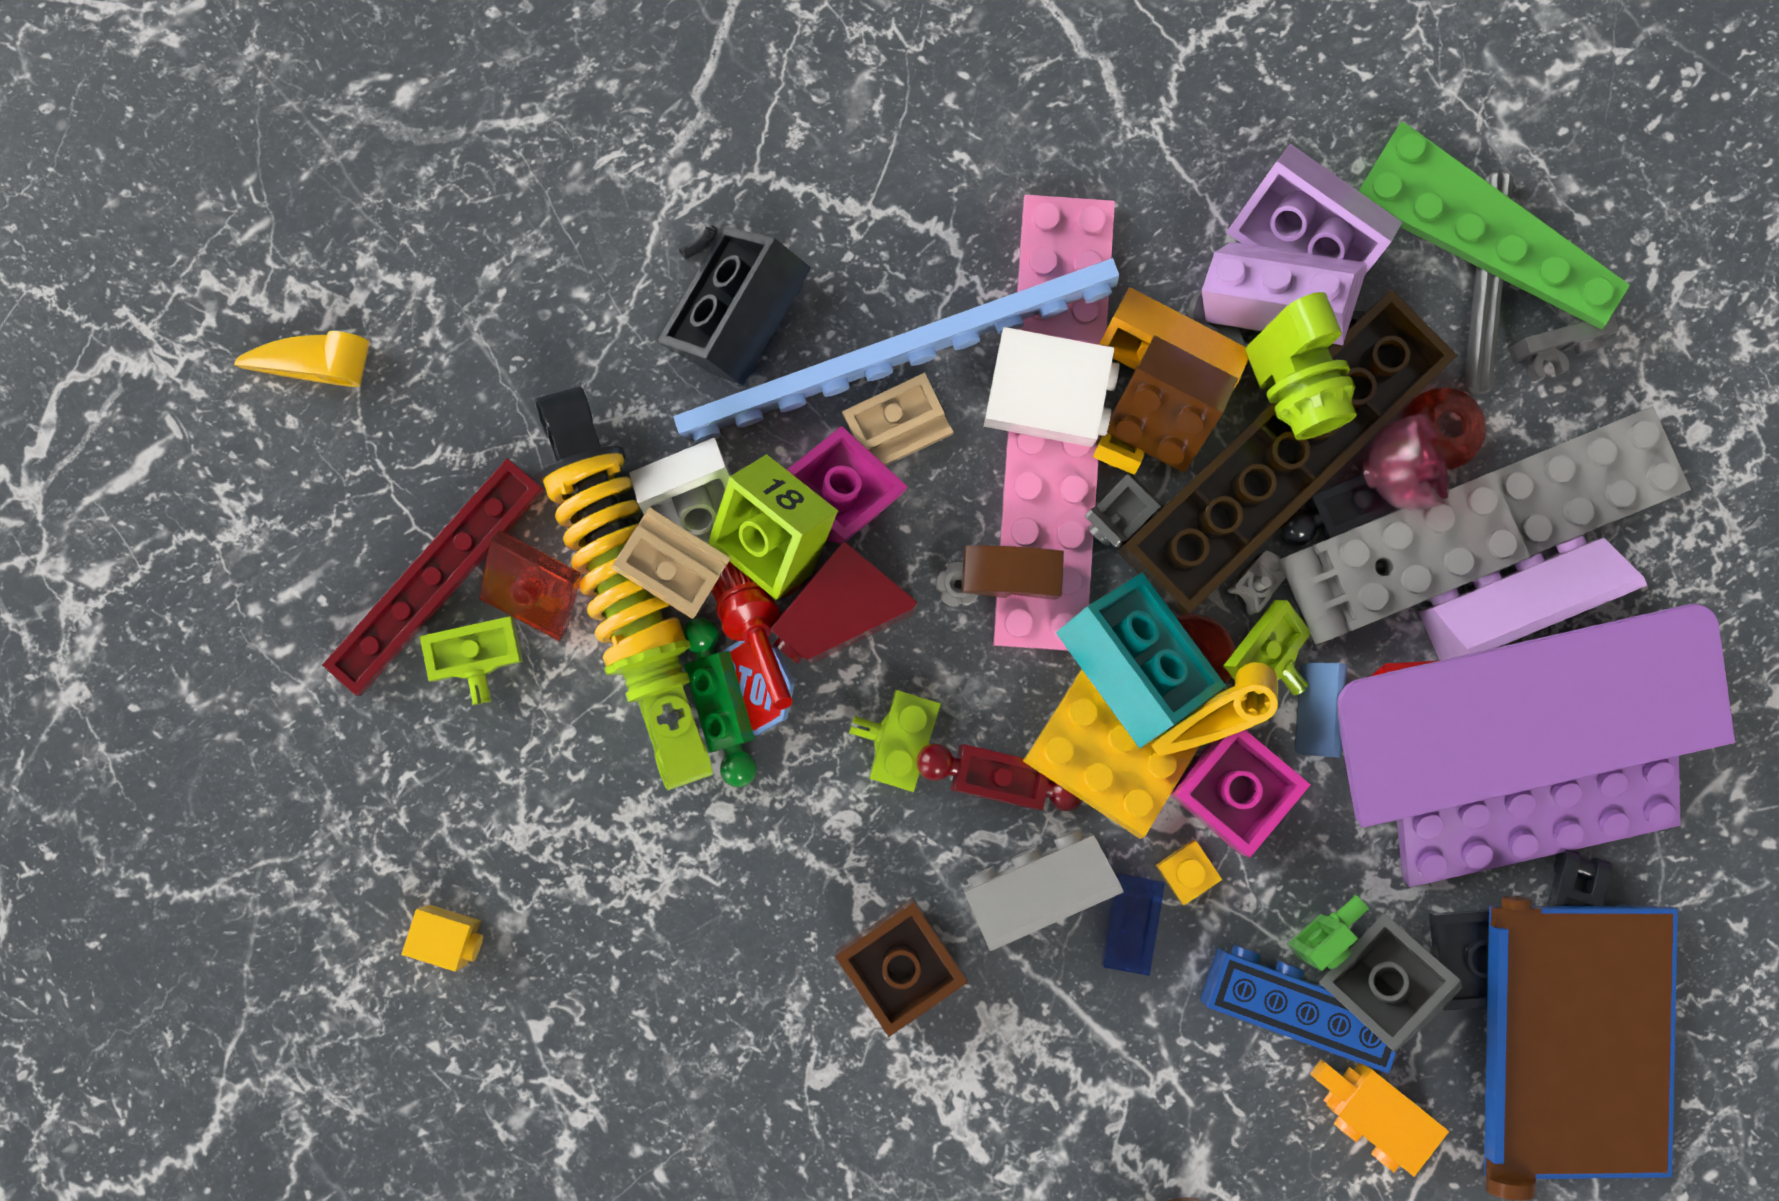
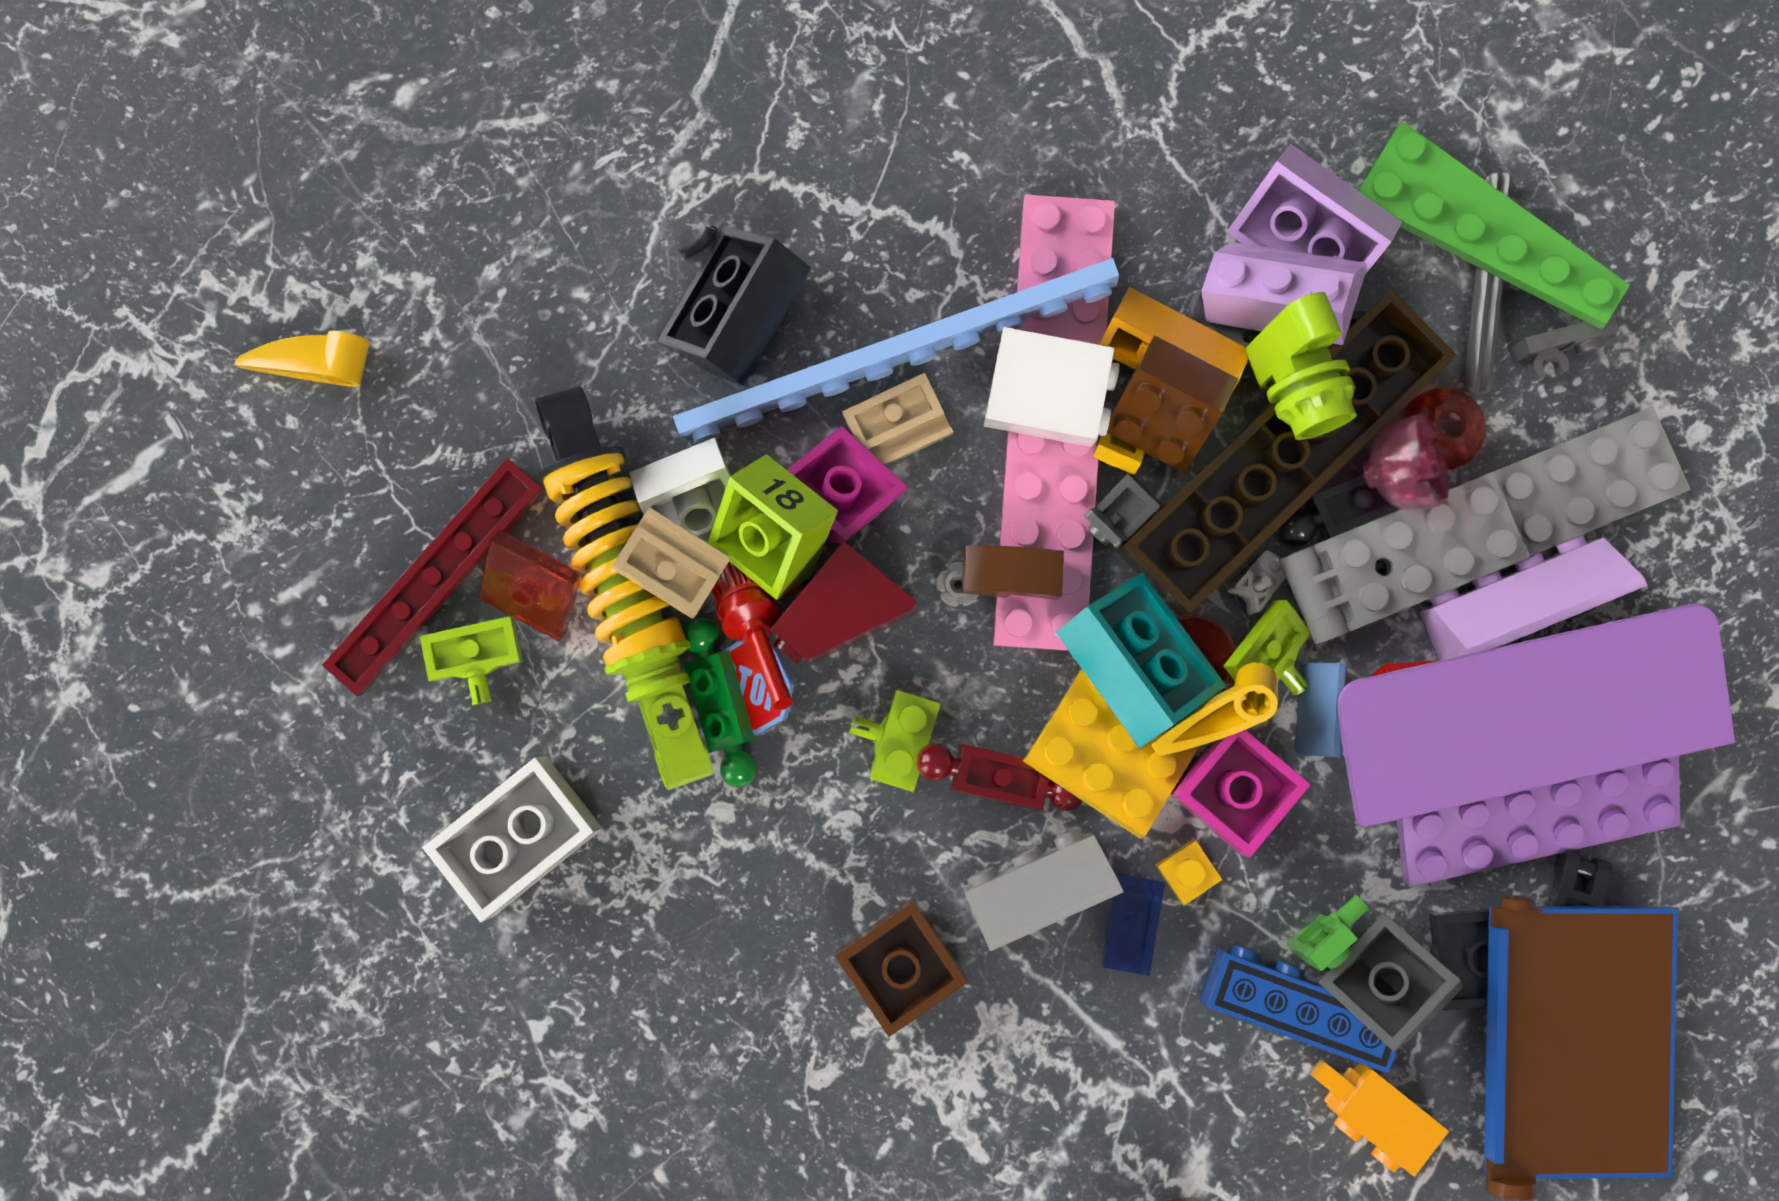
(443, 938): yellow brick -> none
(512, 838): none -> white brick

